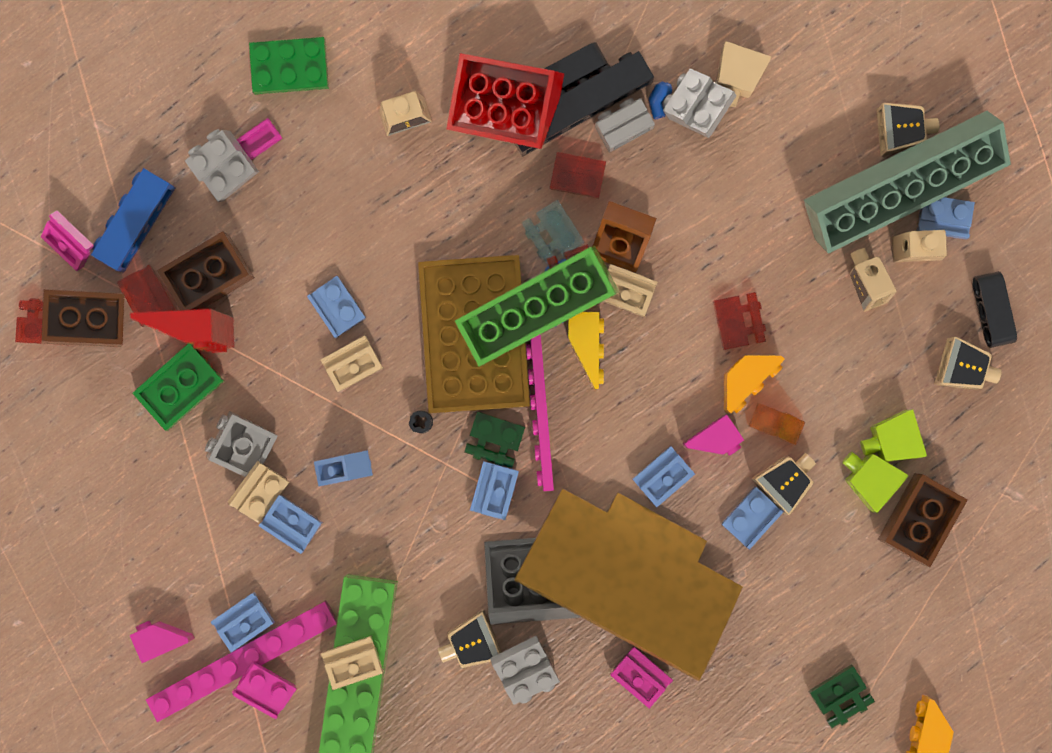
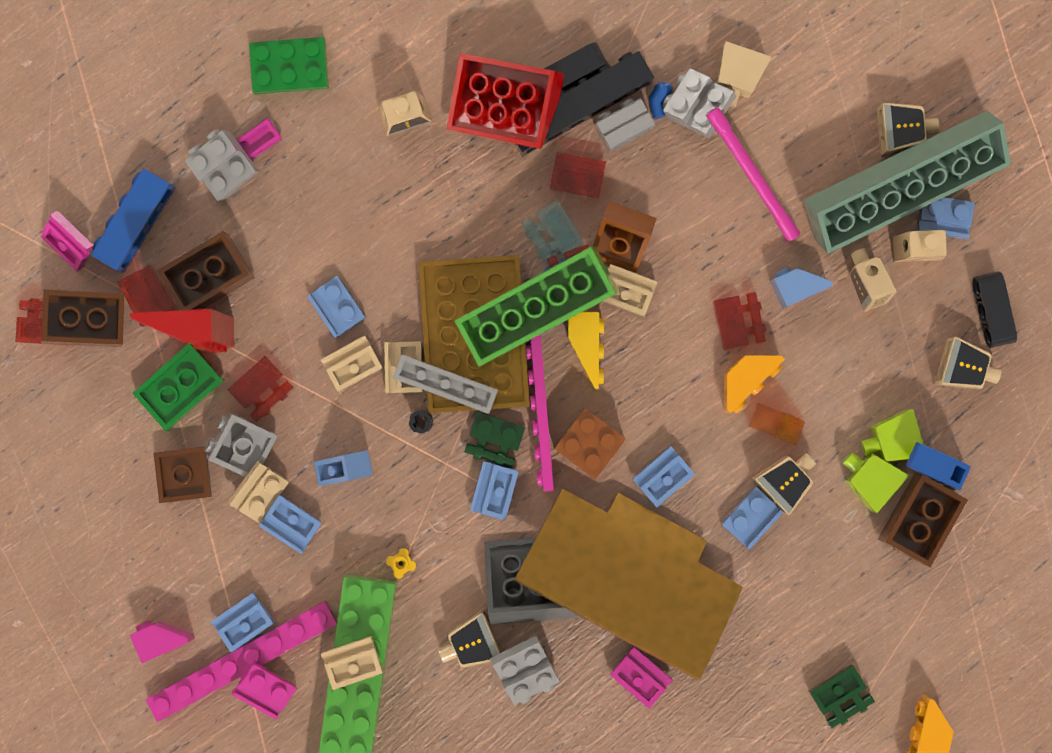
(182, 474): none -> reddish brown plate
(255, 383): none -> clear red plate
(393, 353): none -> tan plate
(408, 564): none -> yellow plate
(445, 384): none -> light grey plate
(589, 443): none -> dark orange brick
(717, 438): dark pink slope -> none
(724, 129): none -> dark pink piece
(797, 285): none -> medium blue slope
(938, 466): none -> blue slope

